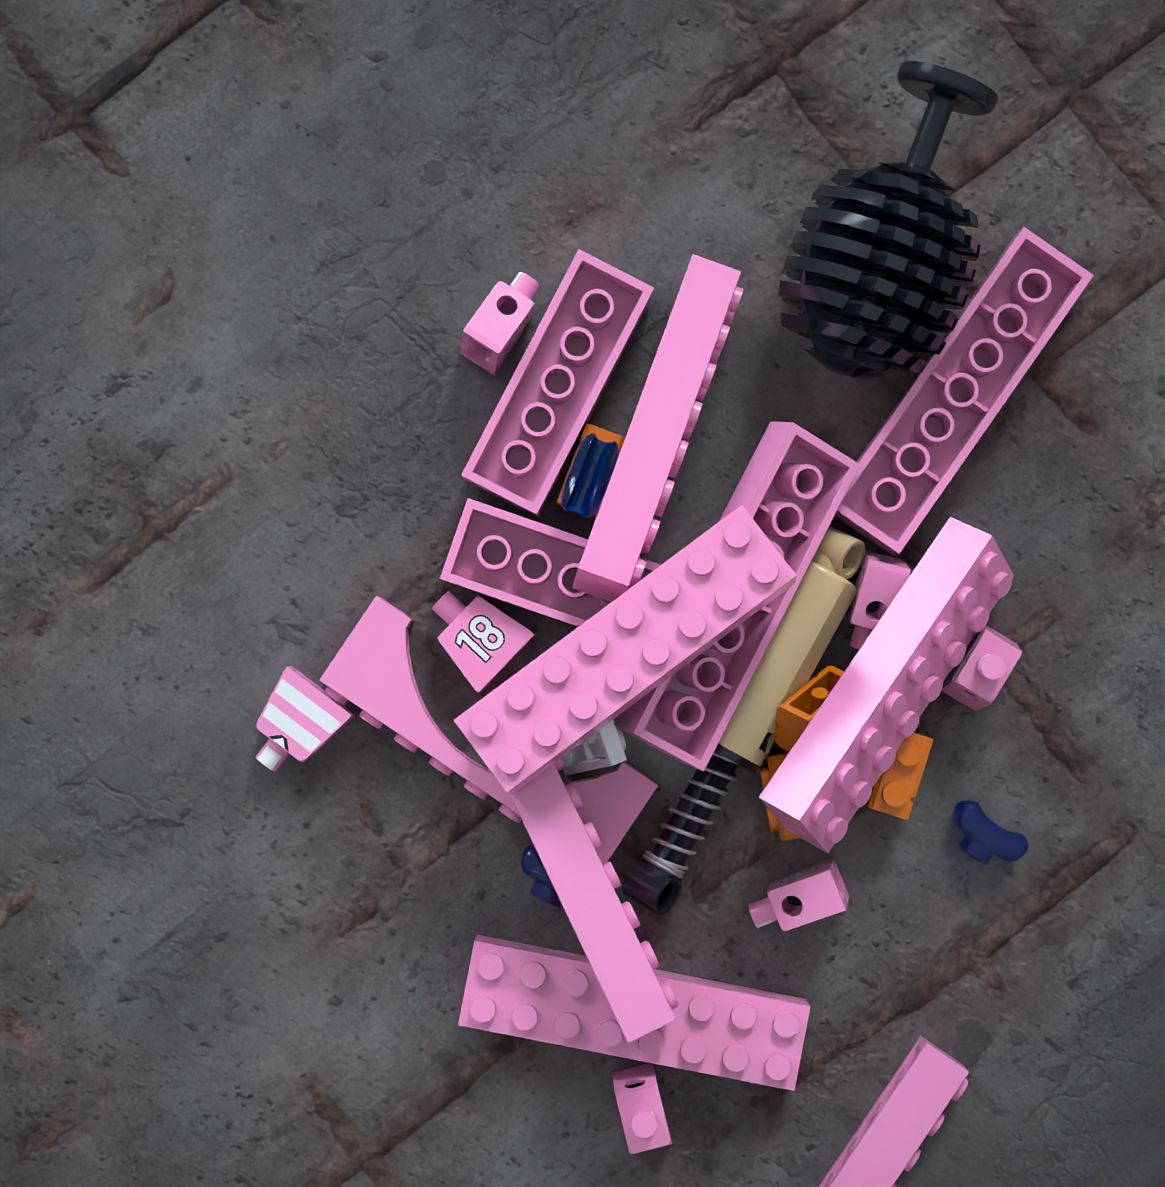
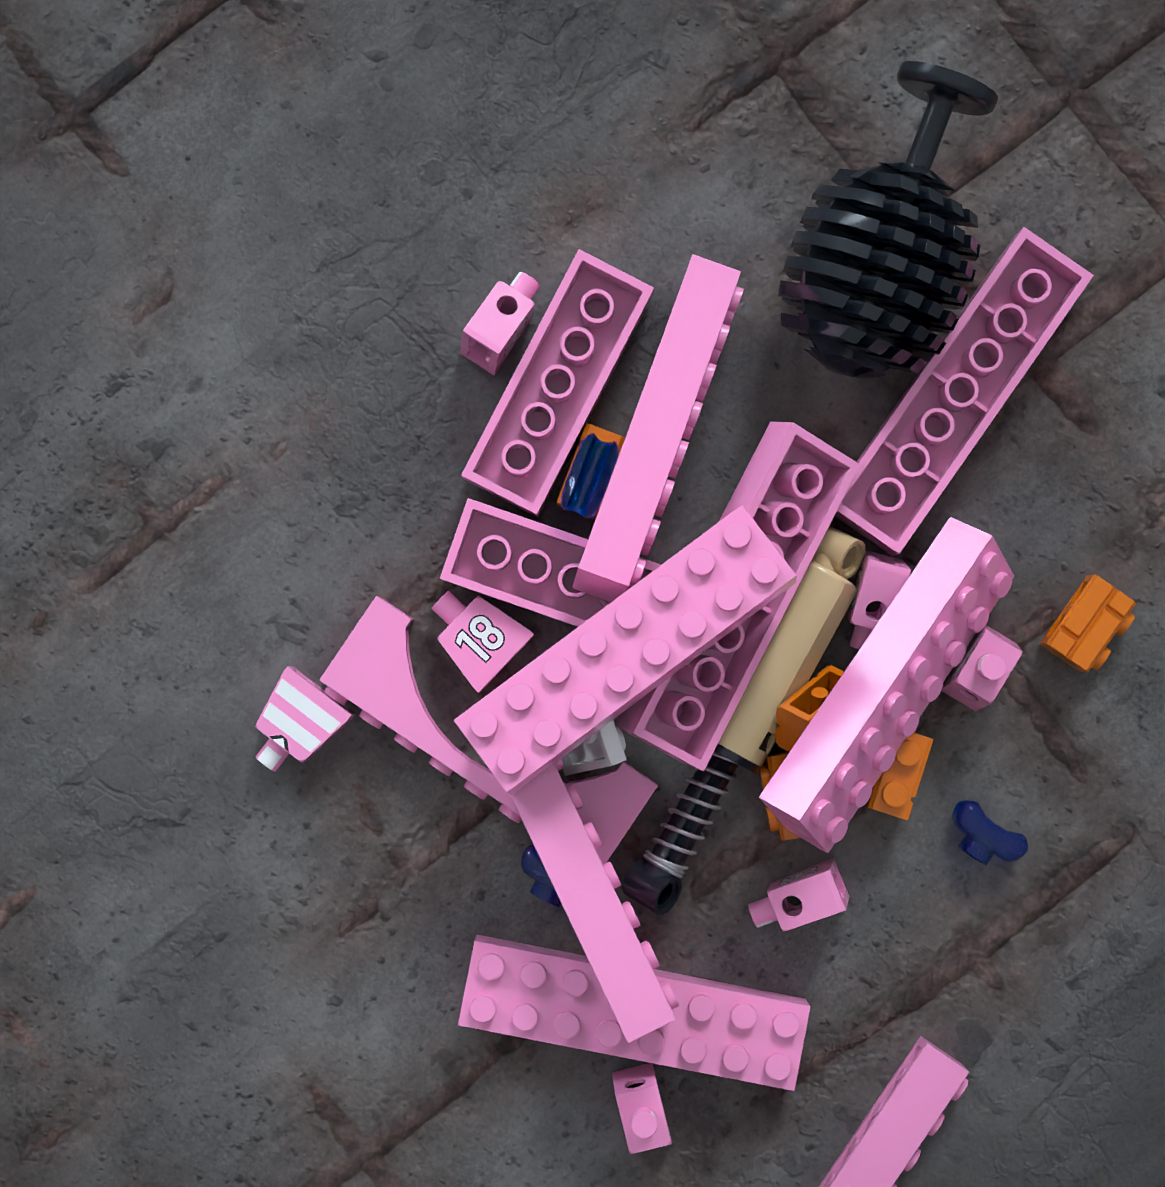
(1089, 624): none -> orange brick

